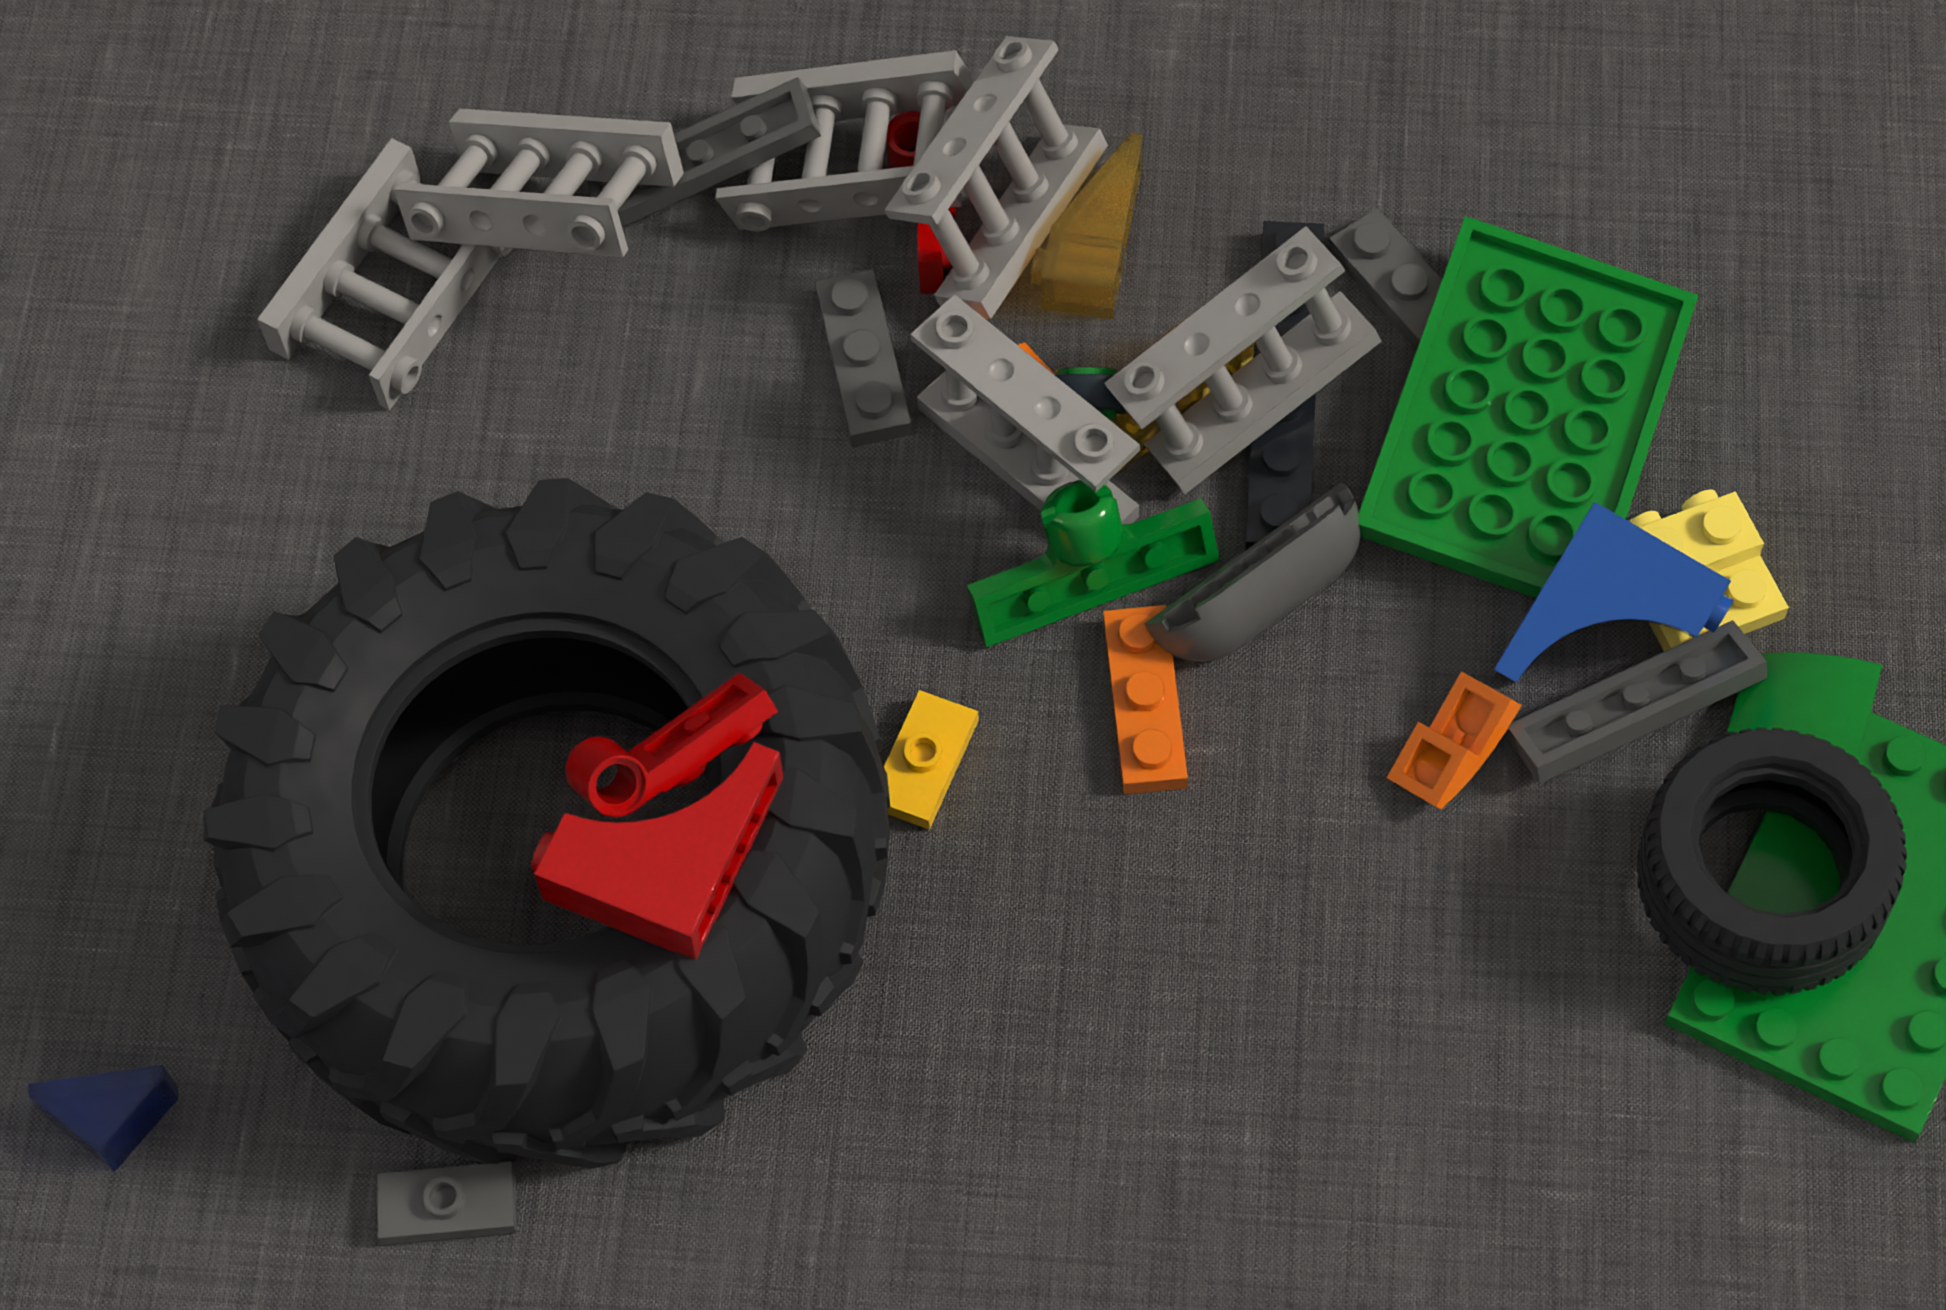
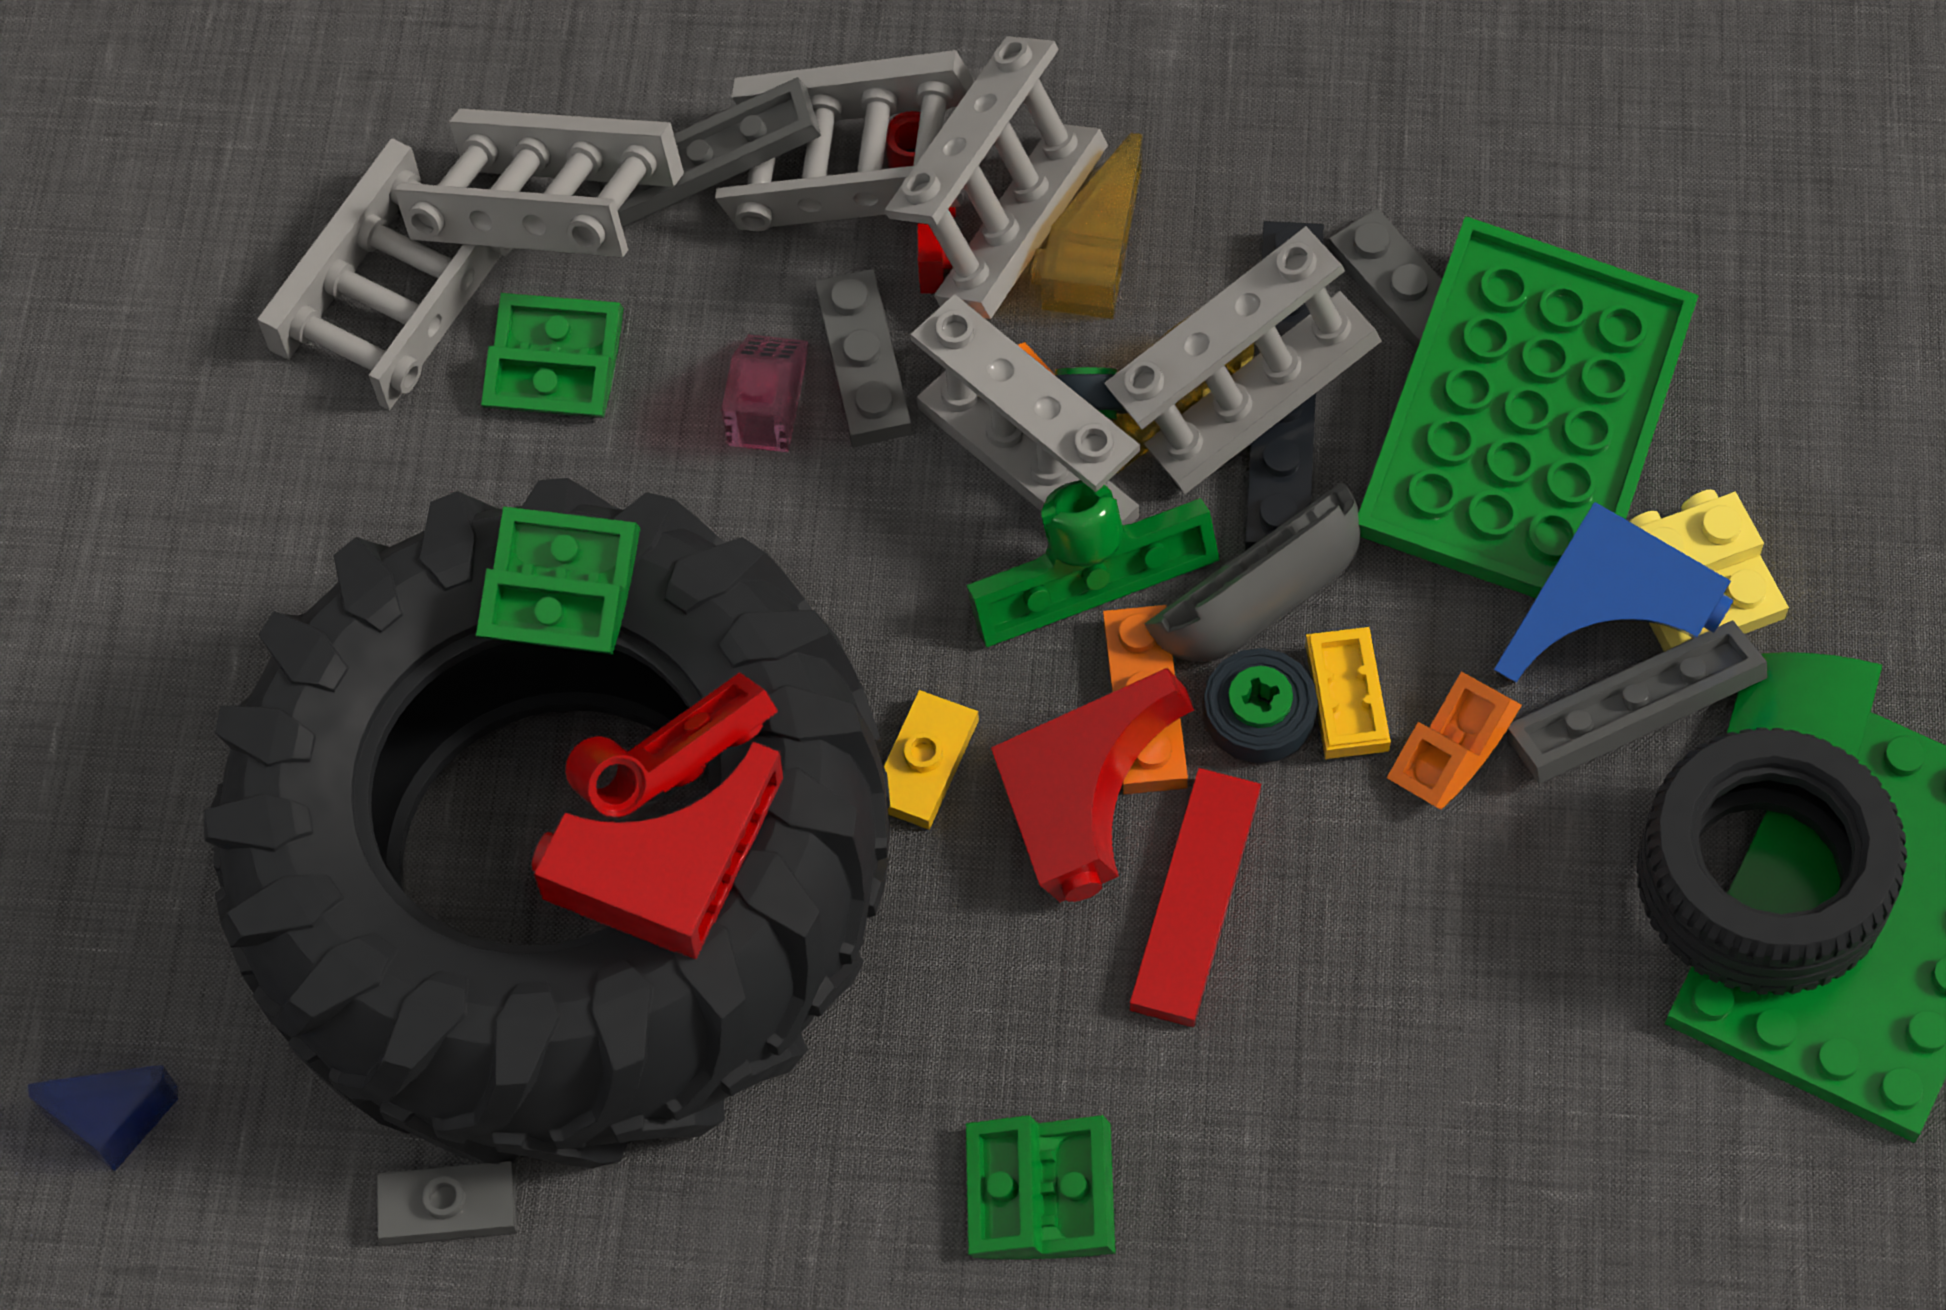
(552, 355): none -> green slope
(558, 580): none -> green slope
(764, 392): none -> clear pink slope
(1040, 1188): none -> green slope
(1069, 777): none -> red arch
(1195, 898): none -> red tile
(1252, 727): none -> black wheel
(1347, 693): none -> yellow plate

